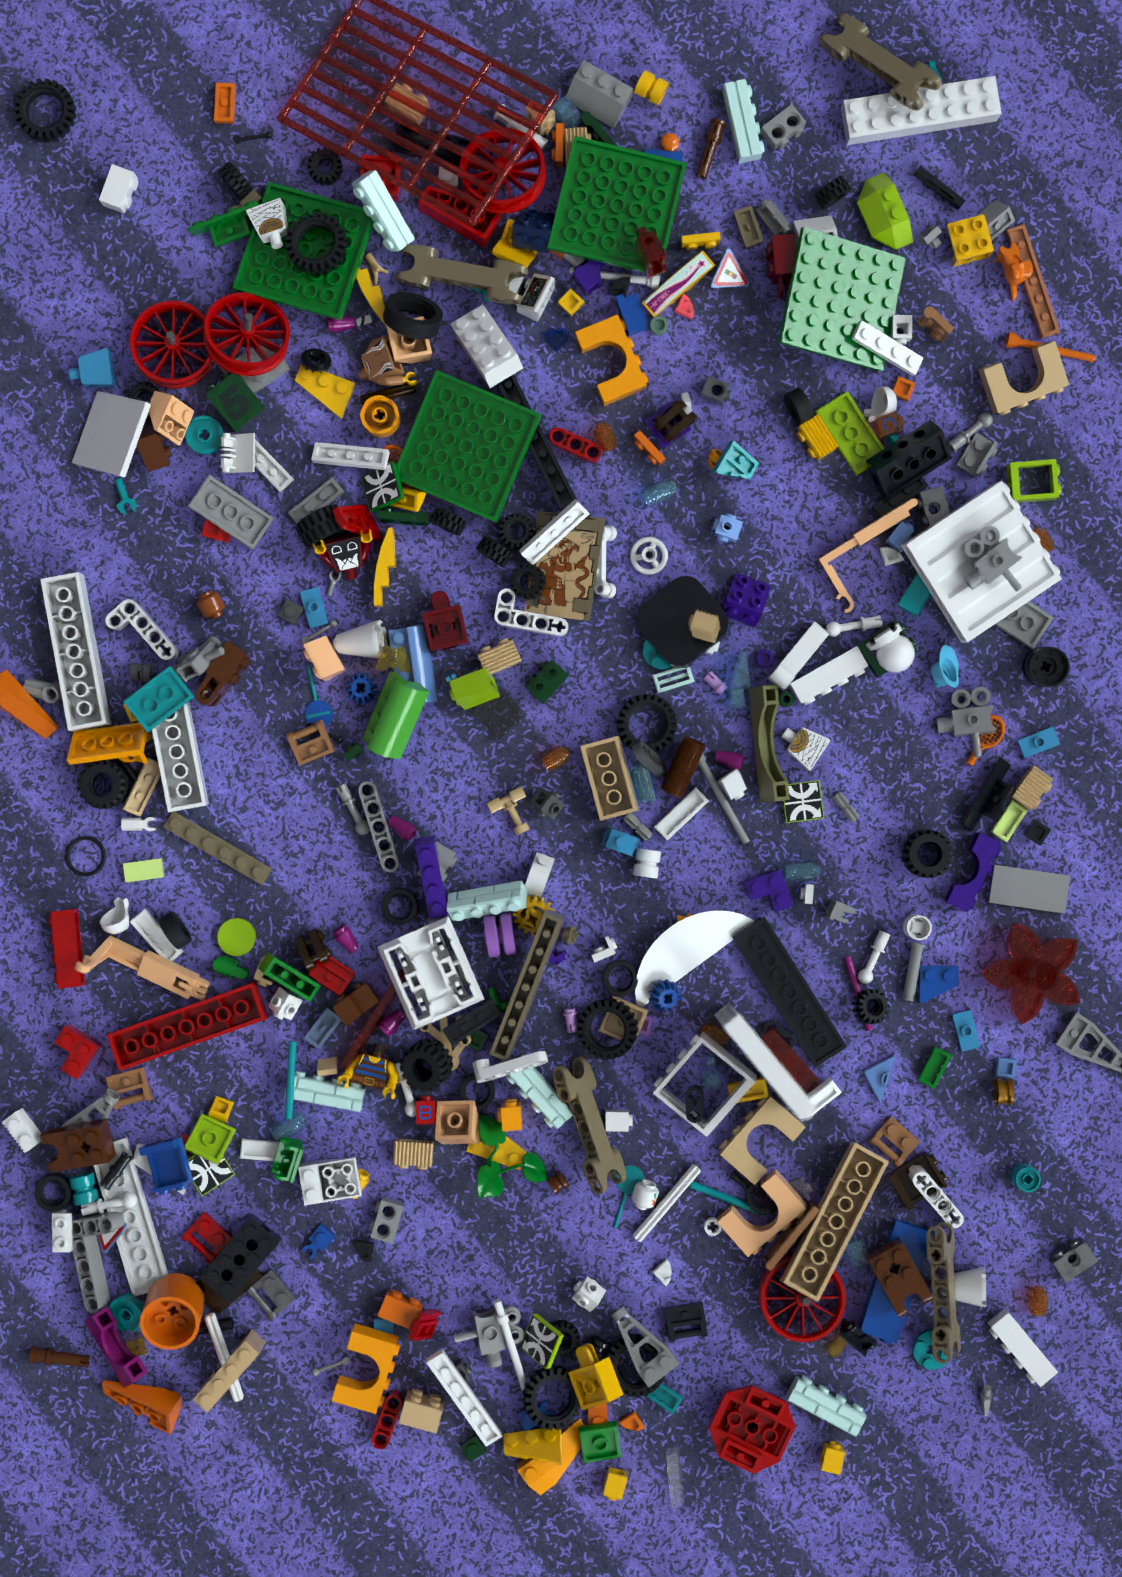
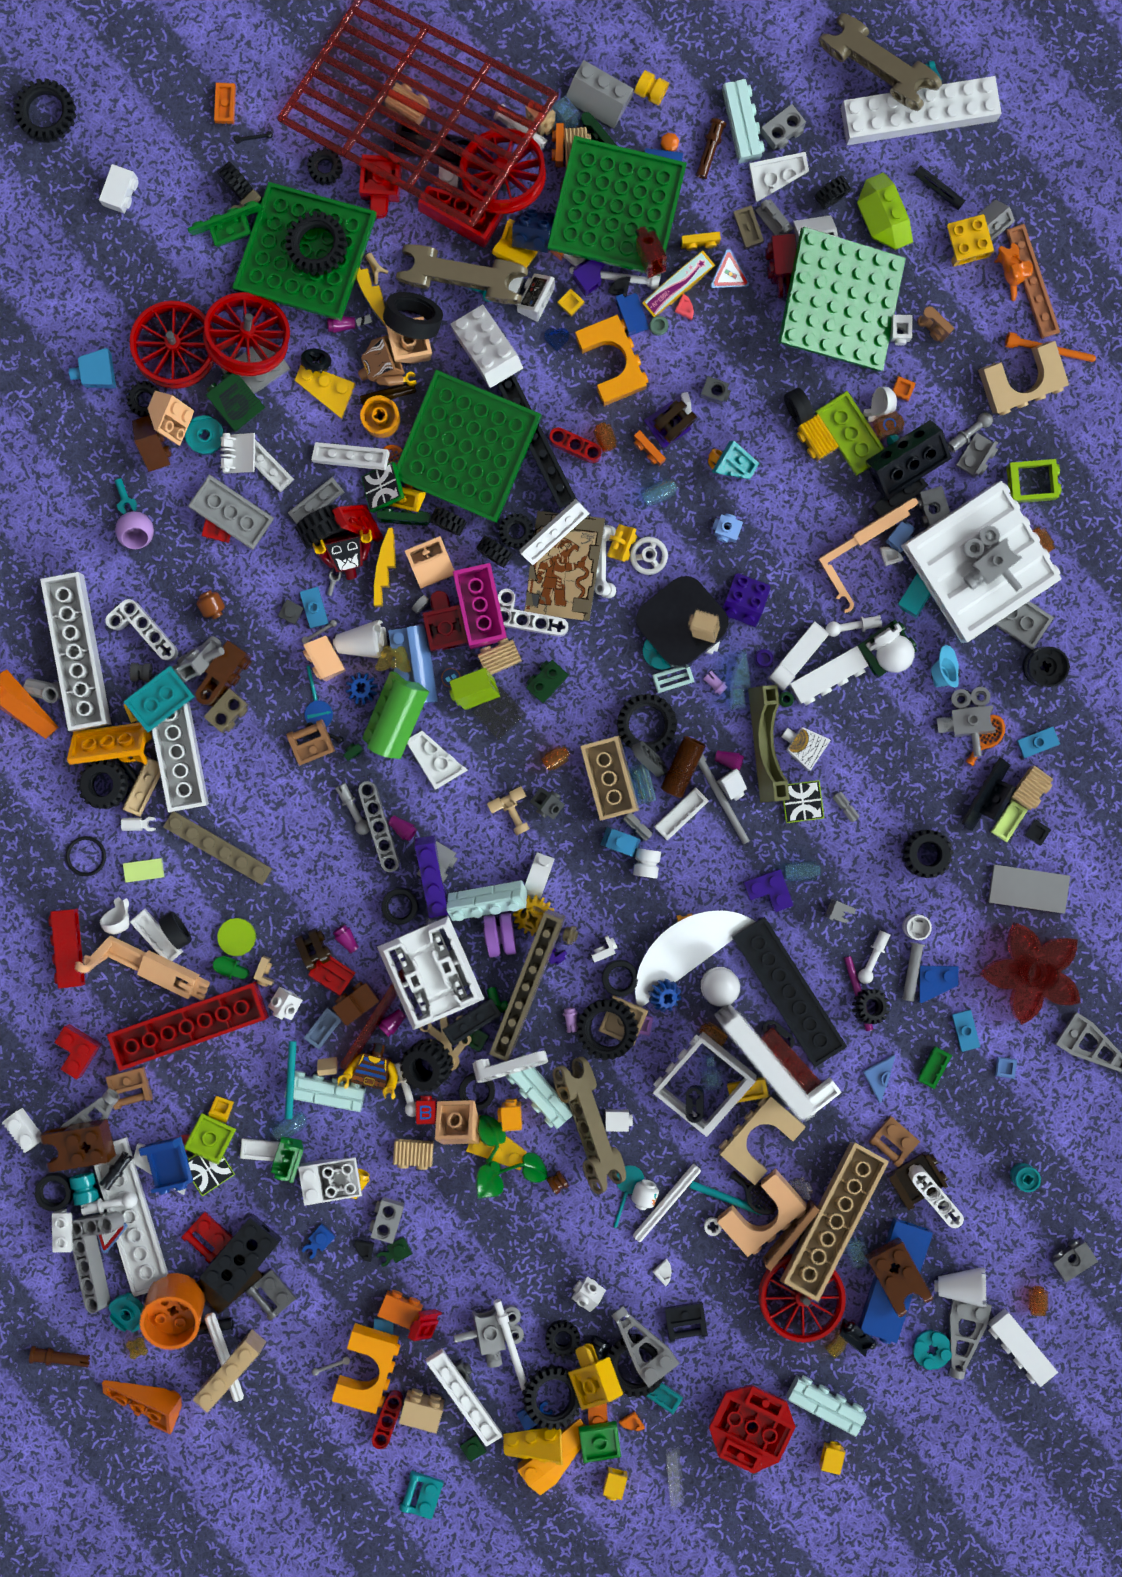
(111, 433): white tile -> none
(124, 1363): magenta arch -> none
(134, 530): none -> lavender helmet
(223, 707): none -> dark tan brick
(270, 222): white torso -> none
(289, 976): green brick -> none
(383, 211): light aqua brick -> none
(397, 1251): none -> dark green plate
(420, 604): none -> light grey tile
(427, 1498): none -> teal plate
(430, 562): none -> light nougat slope
(434, 761): none -> white wing
(479, 605): none -> dark pink slope
(538, 581): black tyre -> none
(541, 1341): tile -> none
(621, 543): none -> yellow hips
(720, 986): none -> white tile
(776, 173): none -> white wing
(807, 893): white plate -> none
(887, 348): white plate -> none
(930, 237): light grey tile -> none
(946, 1328): dark tan piece -> none
(970, 1312): none -> light grey plate
(984, 851): dark purple arch -> none
(985, 1396): light grey bar -> none
(1003, 1091): pearl gold wheel -> none

